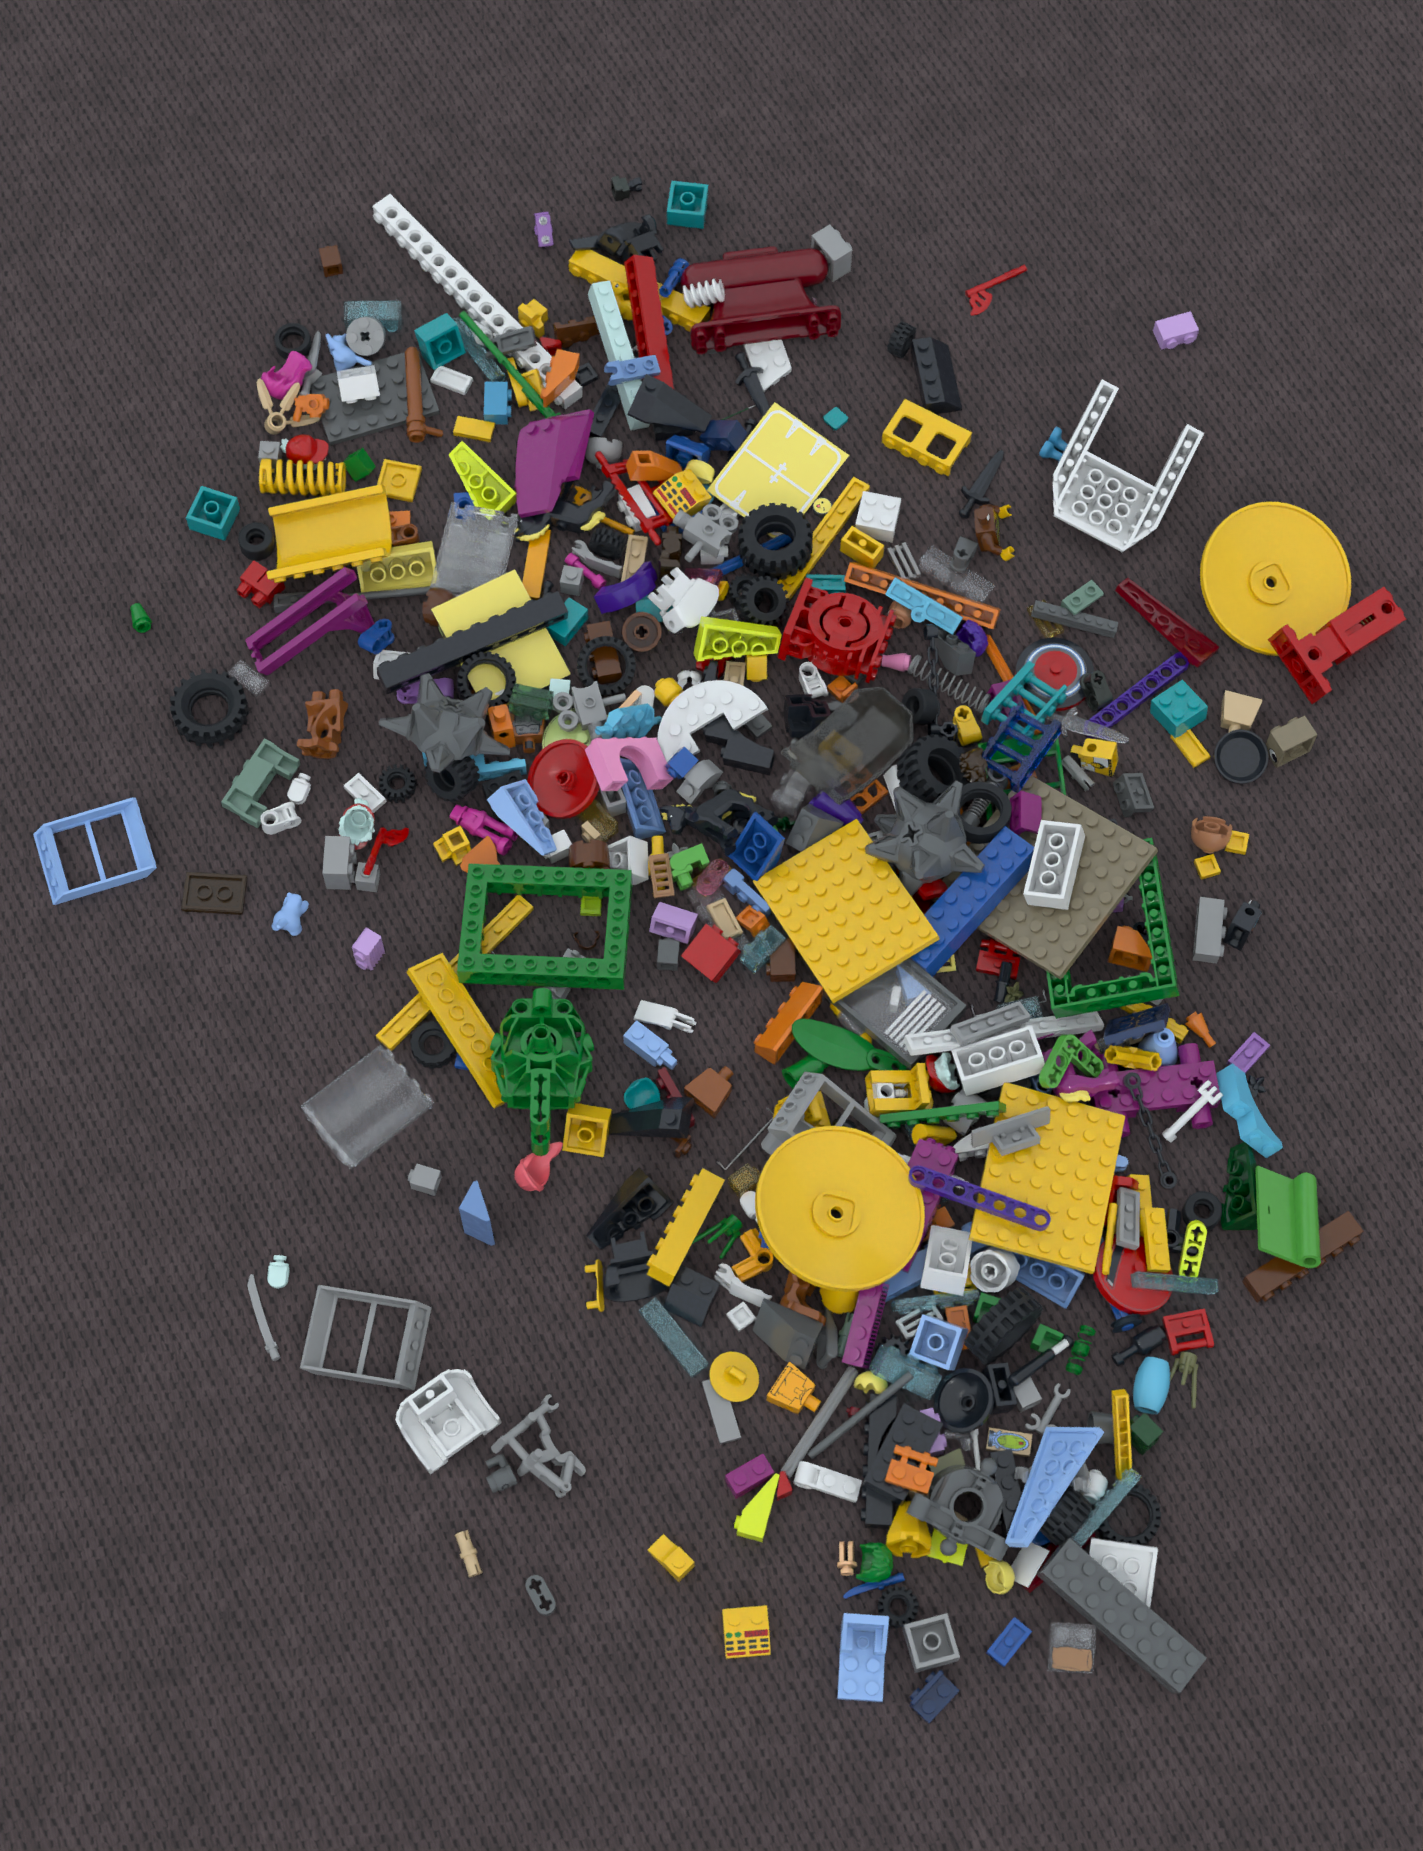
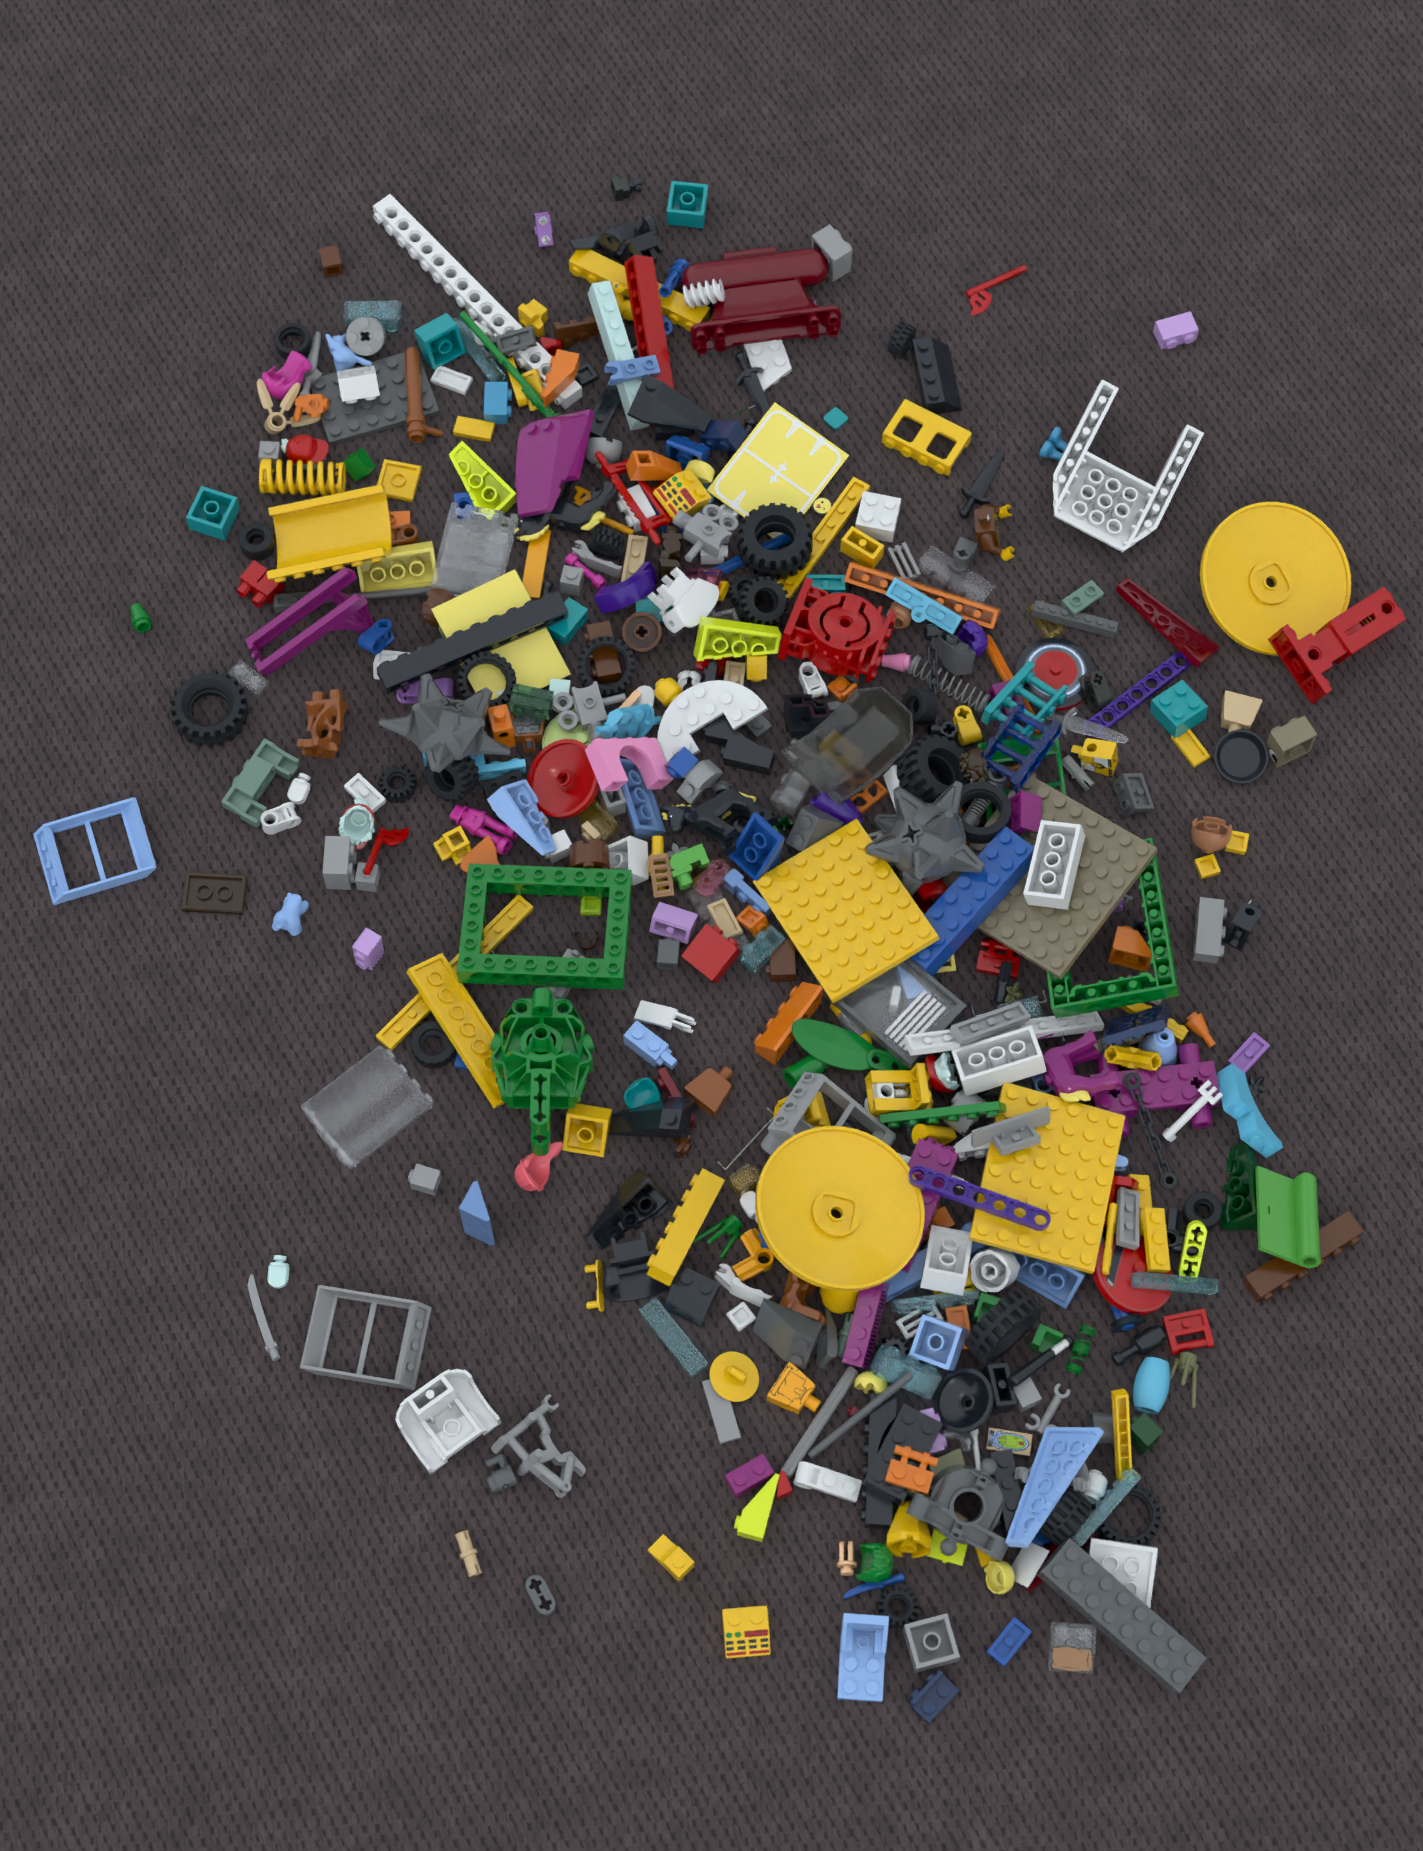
(1052, 1074): bright green beam -> none

